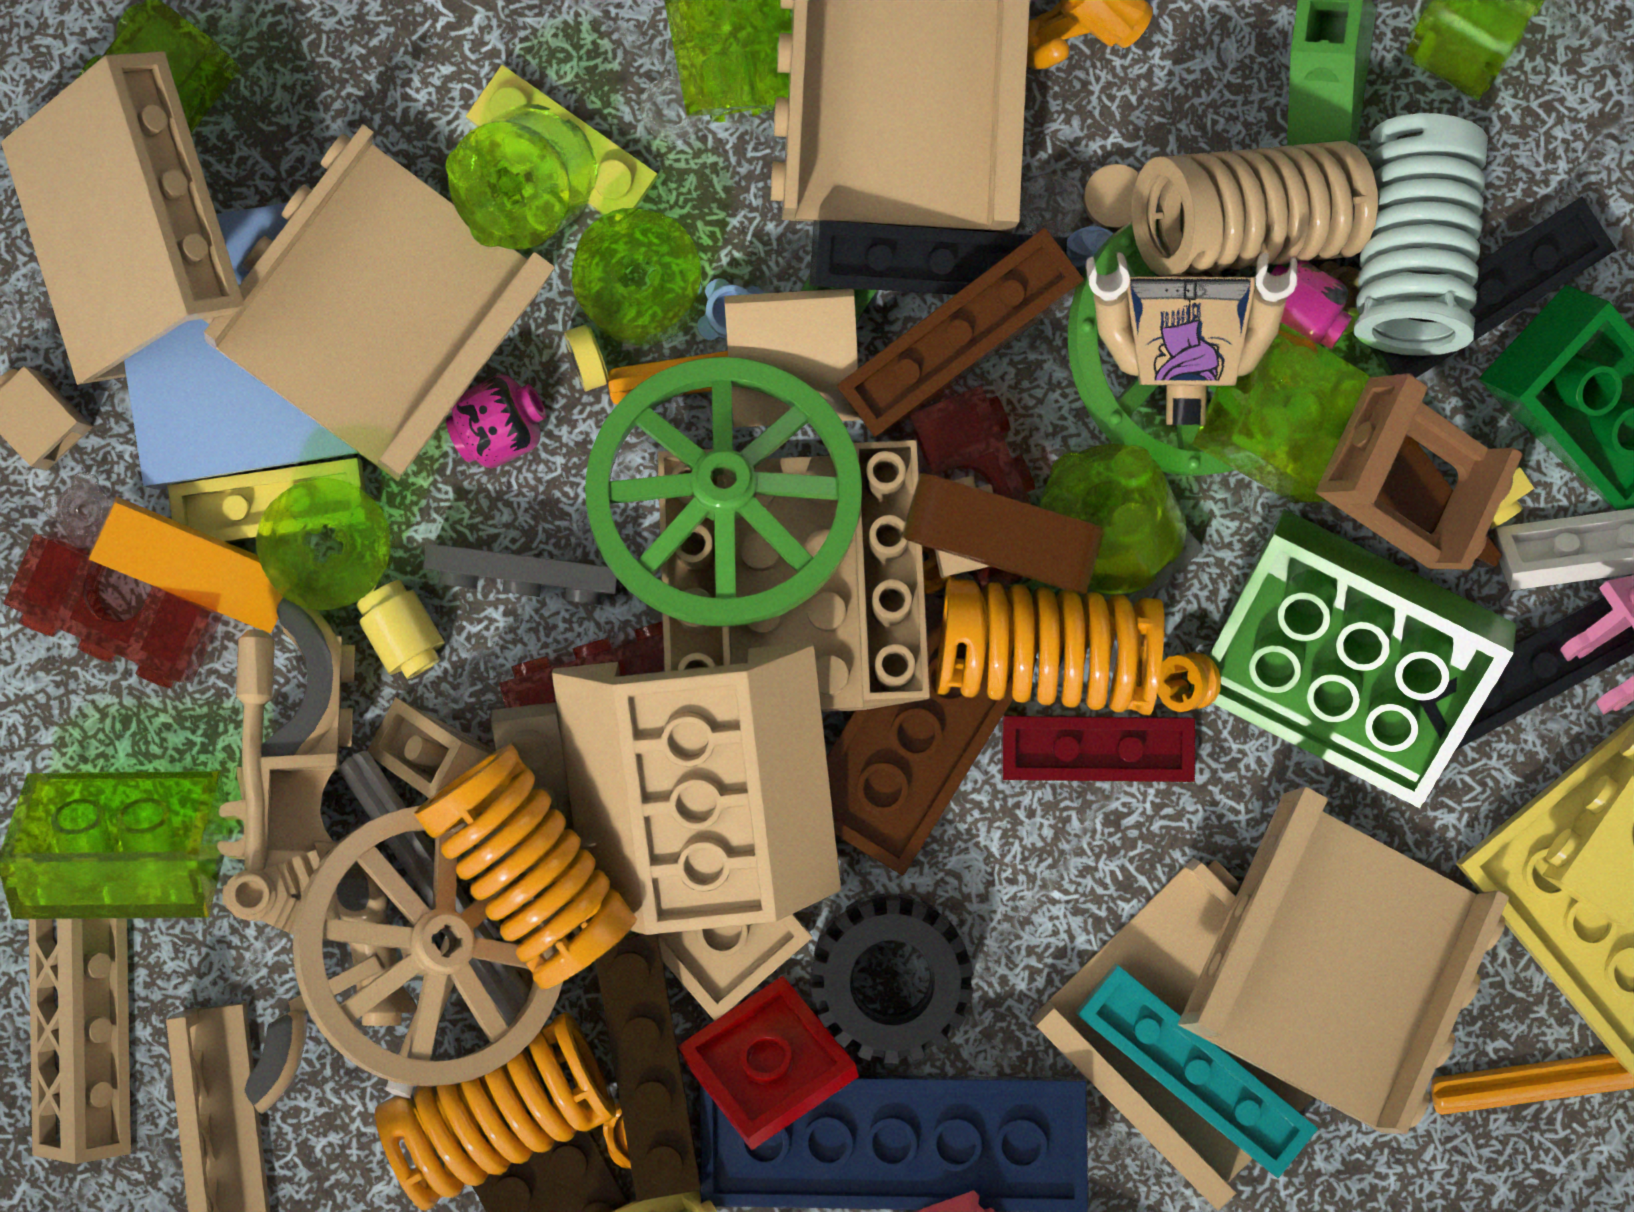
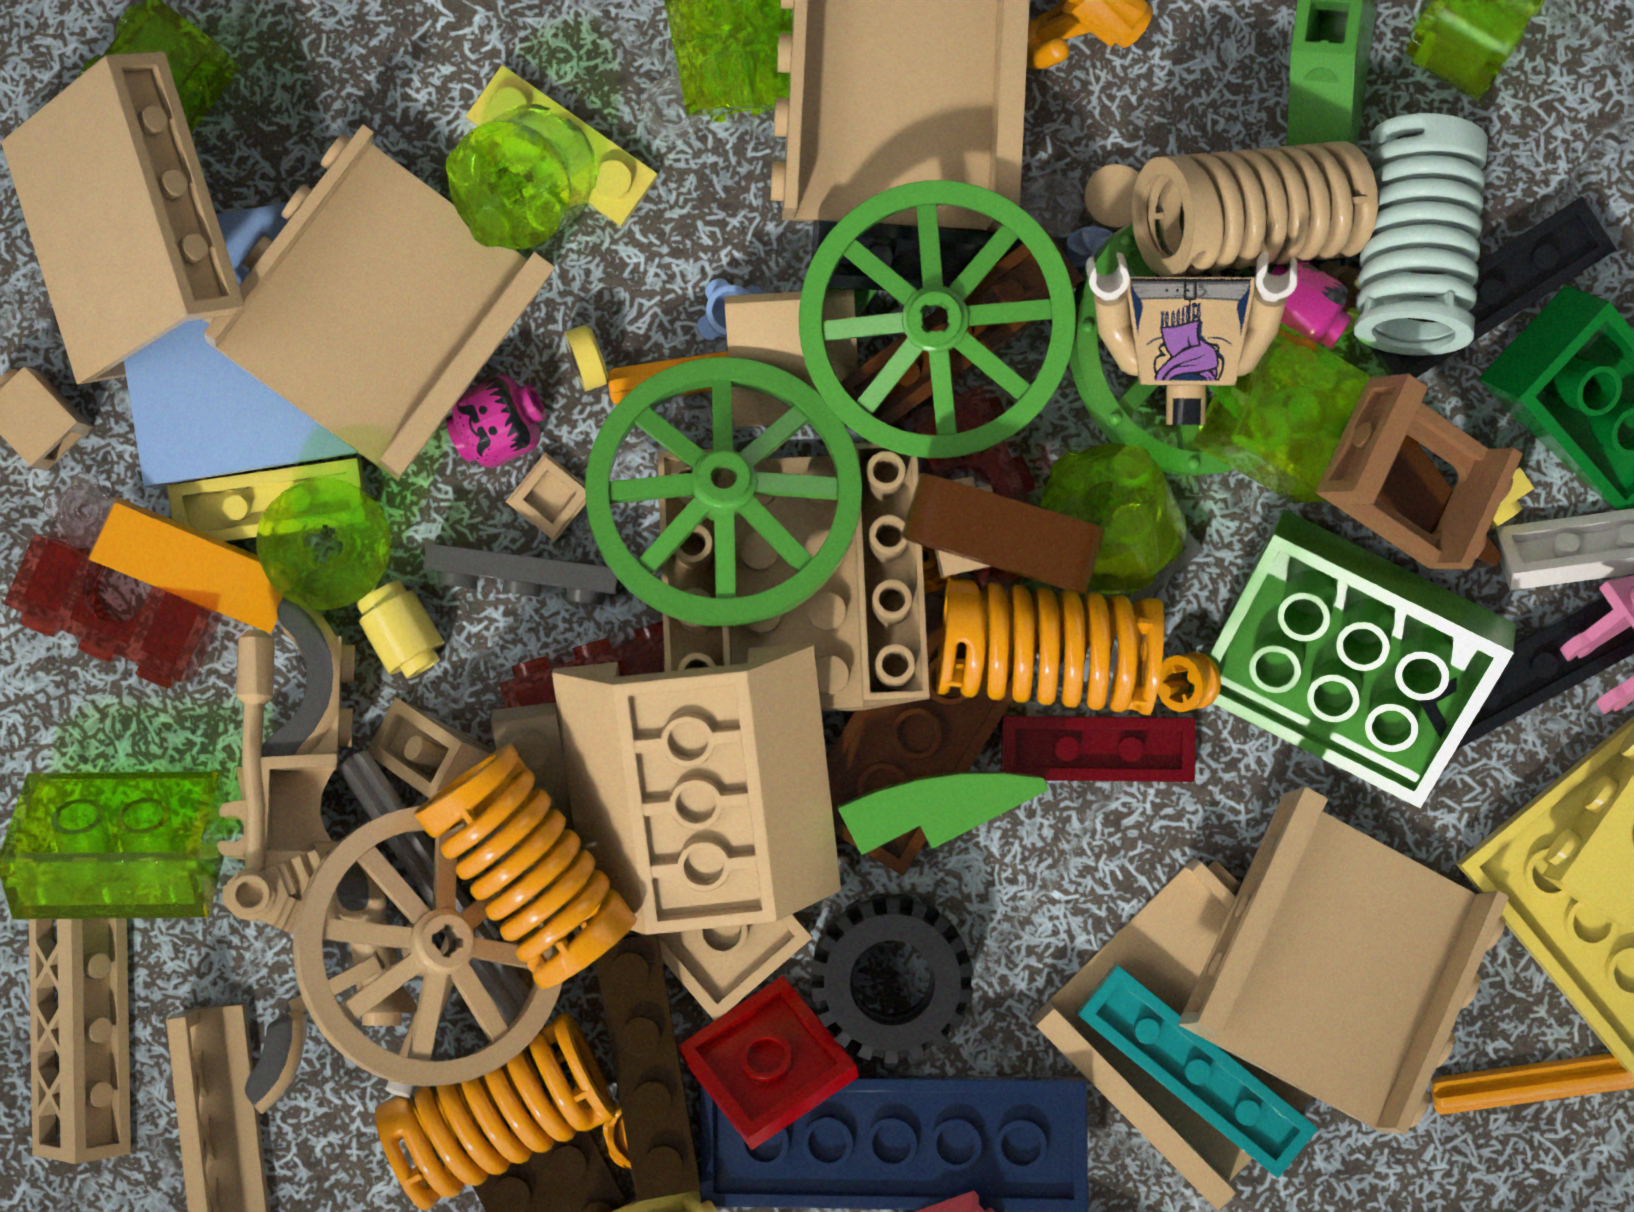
(549, 497): none -> tan tile
(645, 240): clear neon green brick -> none
(843, 242): none -> bright green wheel
(938, 803): none -> bright green slope

